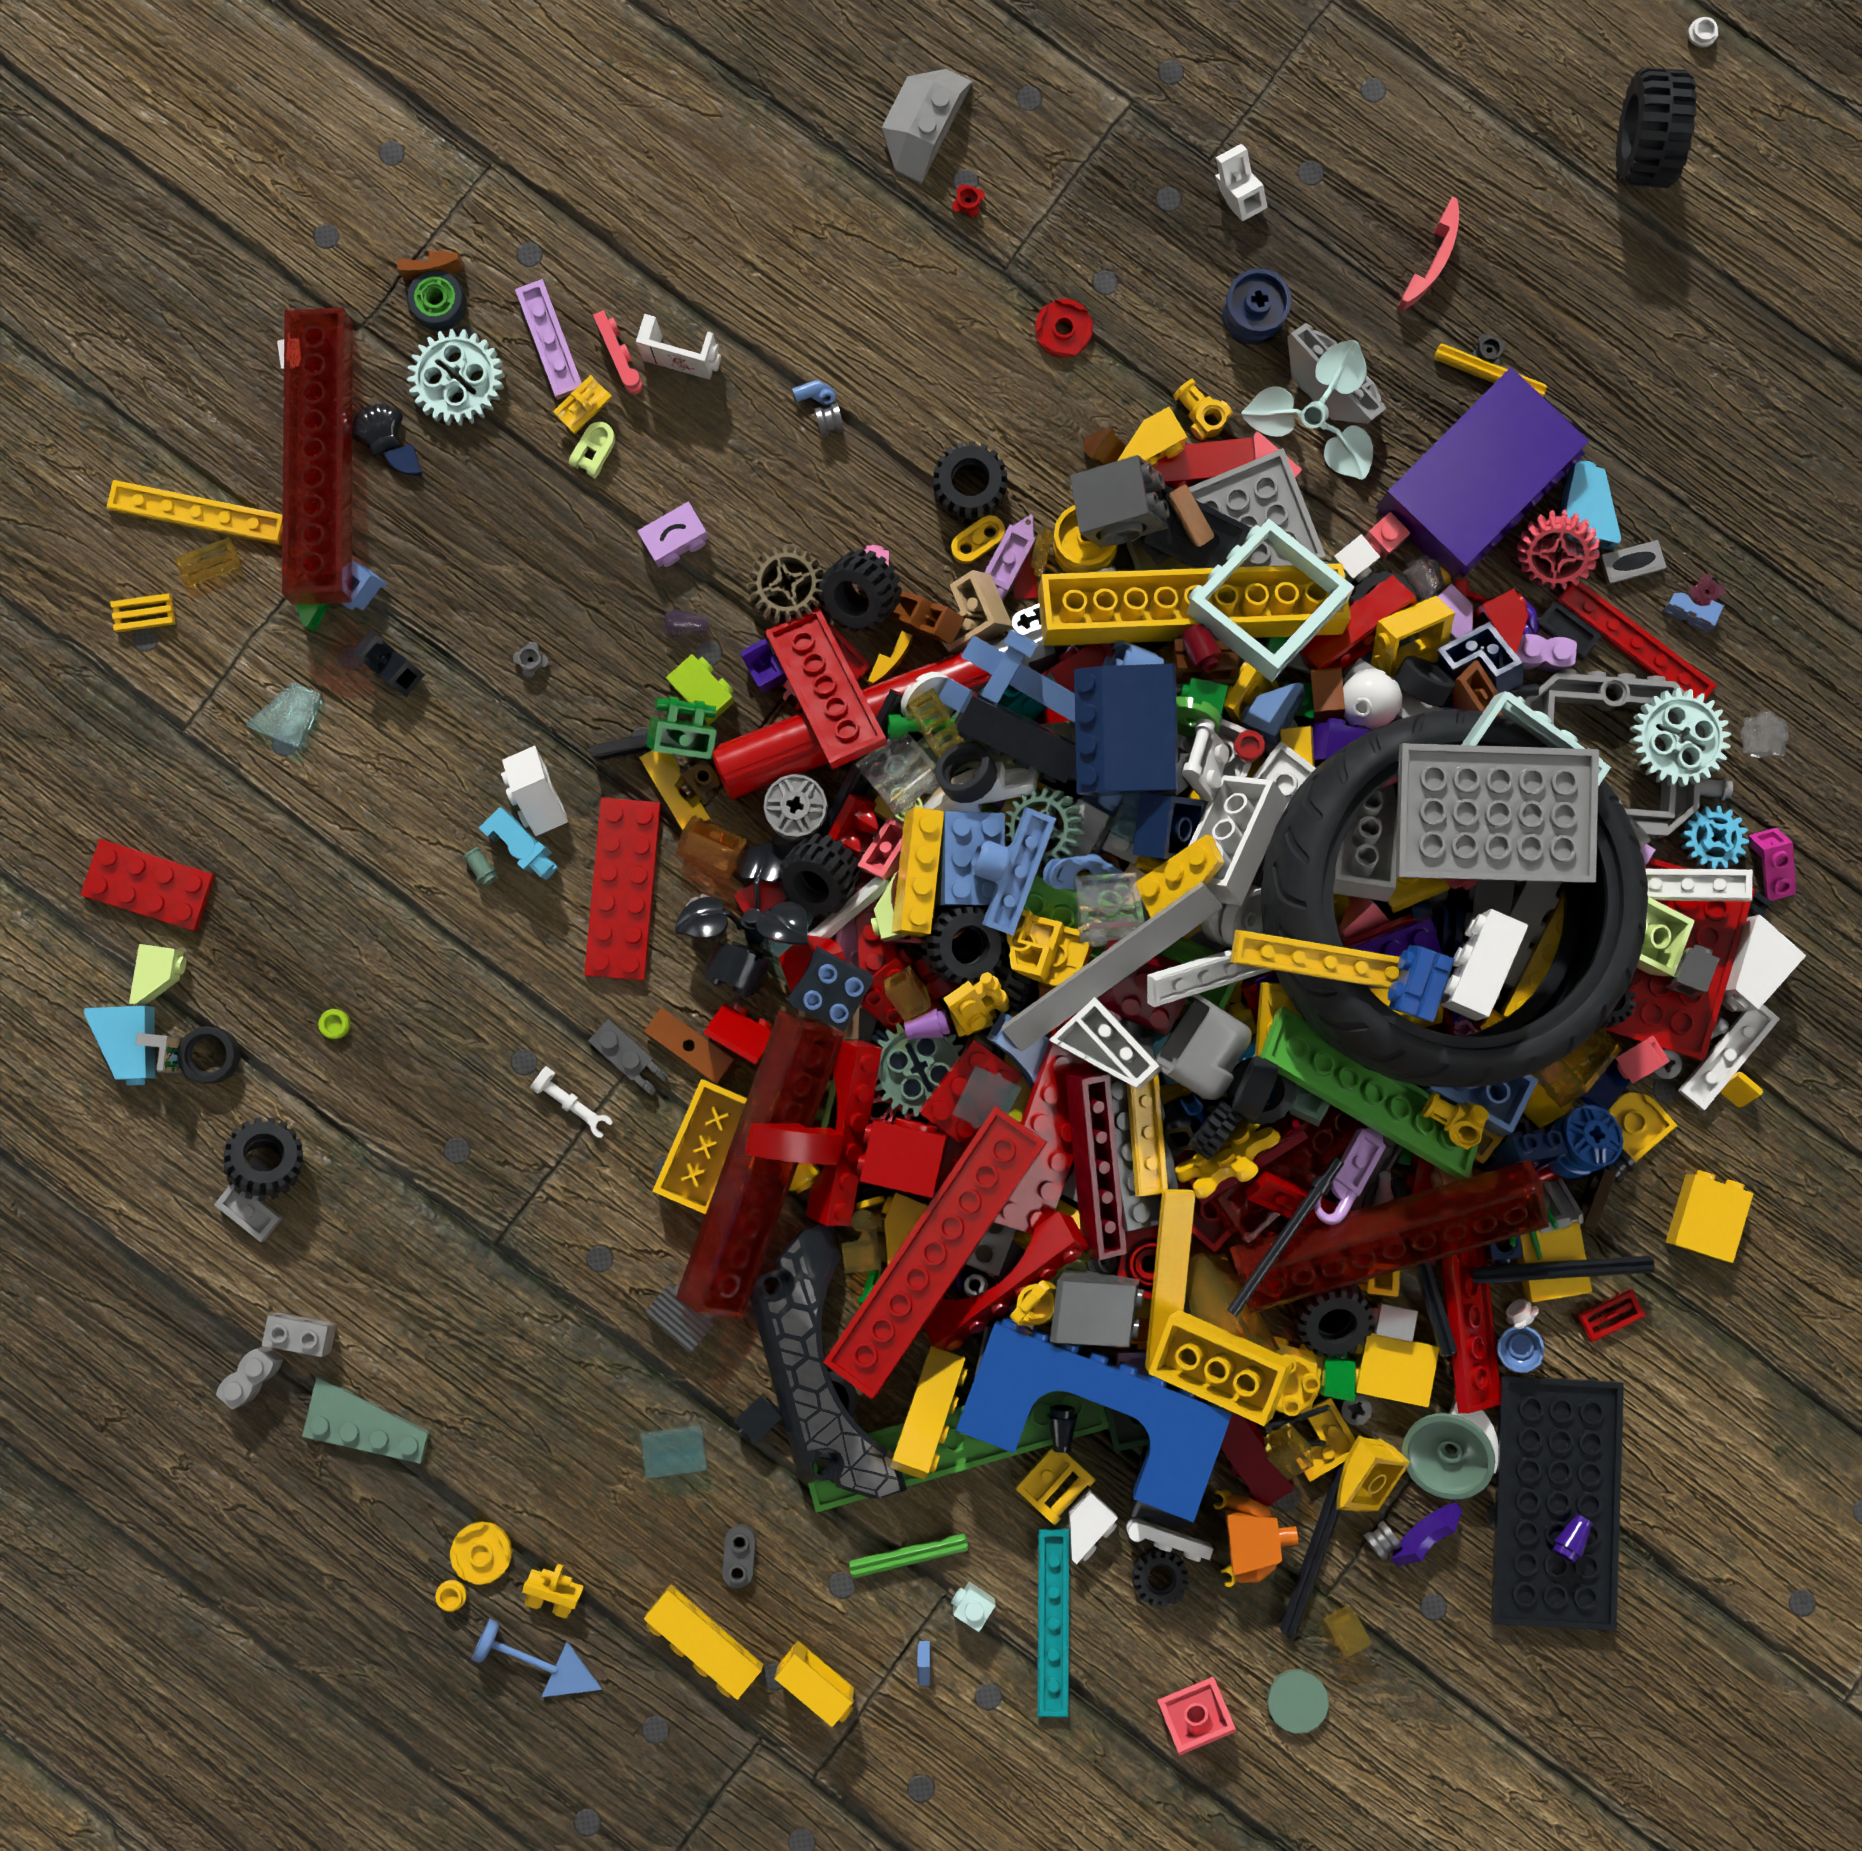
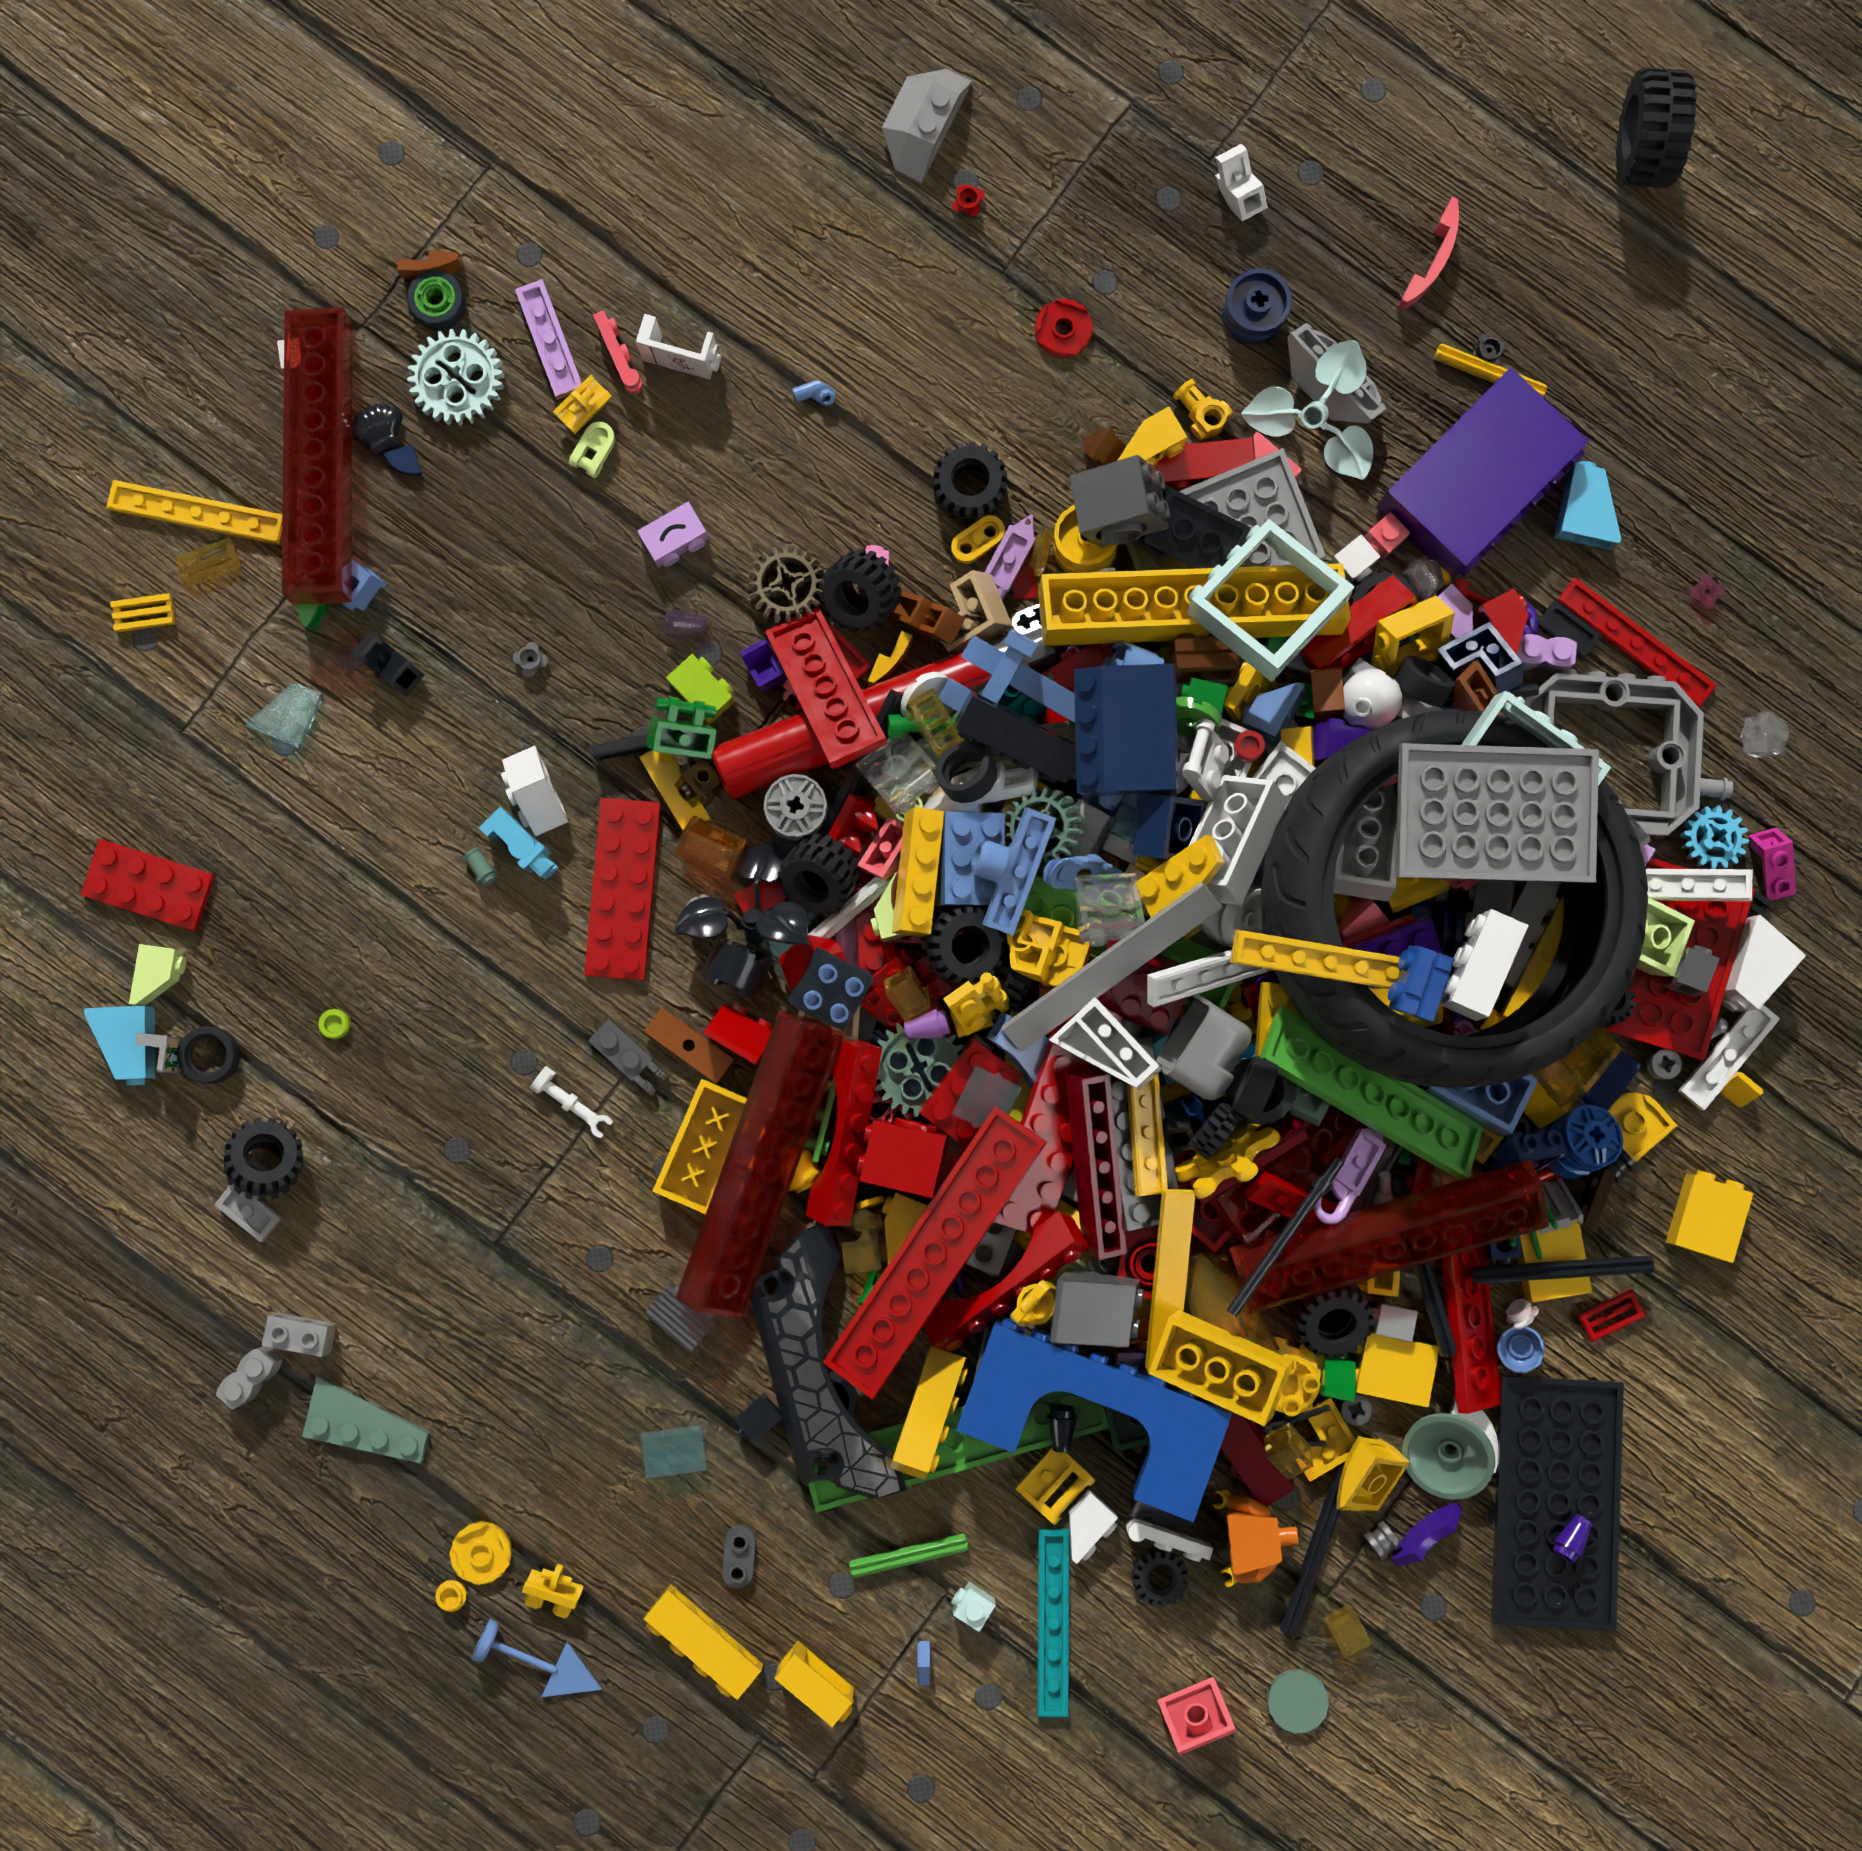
(795, 1143): red slope -> none
(829, 420): flat silver wheel -> none
(969, 1282): light grey pin -> none
(1190, 516): medium nougat slope -> none
(1201, 648): dark red brick -> none
(1463, 1121): yellow connector -> none
(1570, 551): coral gear -> none
(1632, 562): light grey tile -> none
(1641, 1060): coral brick -> none
(1670, 761): light aqua gear -> none
(1703, 32): white plate -> none
(1708, 613): medium blue piece -> none

